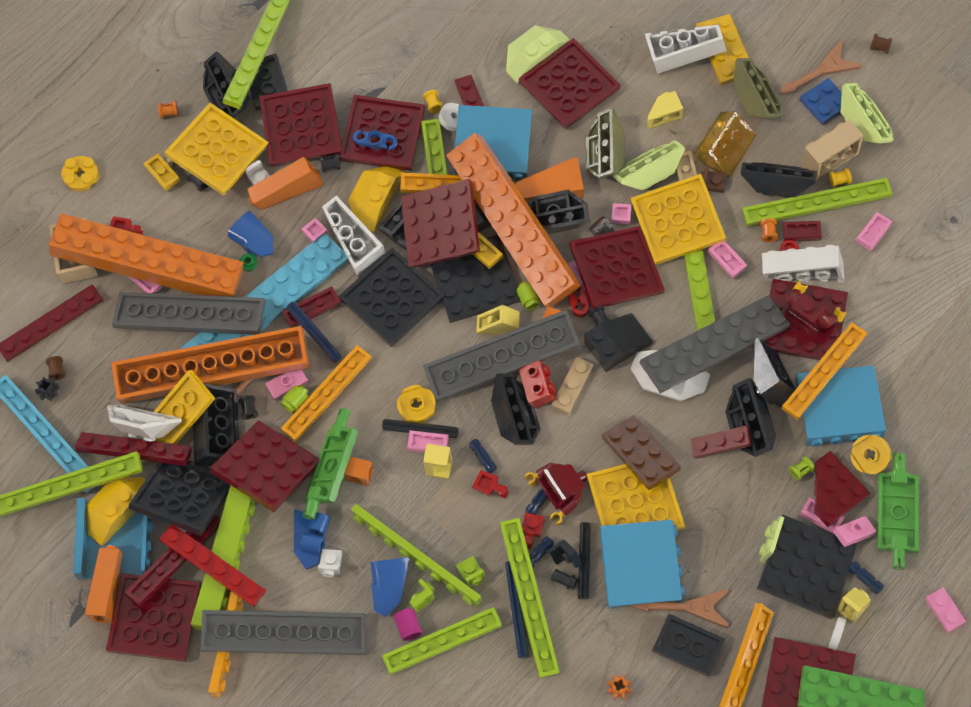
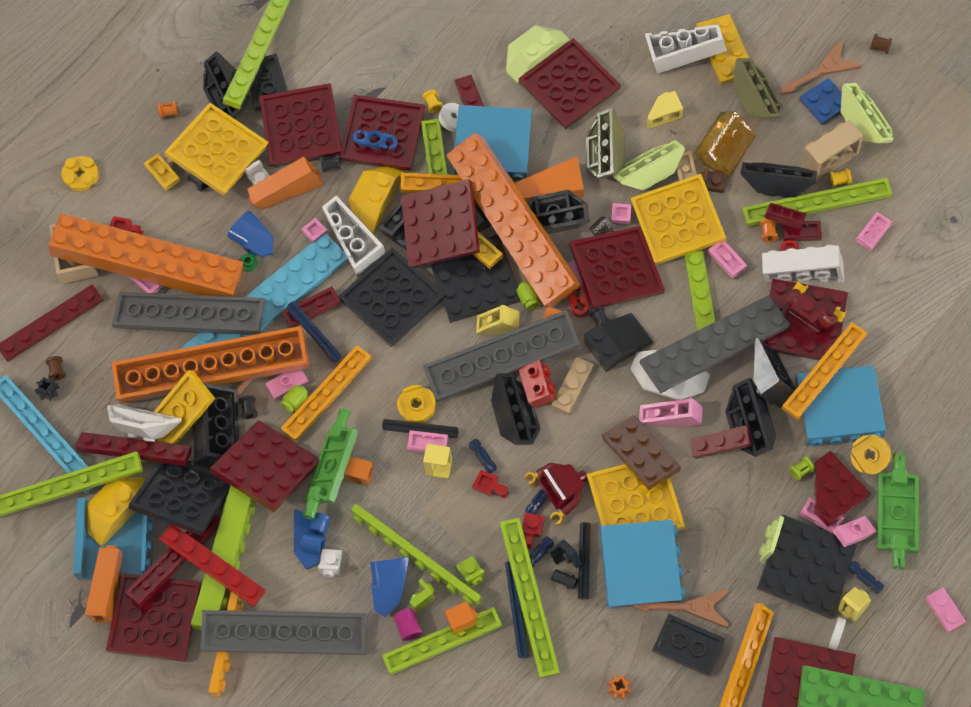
(461, 617): none -> orange brick
(672, 413): none -> bright pink slope
(785, 215): none -> dark red plate

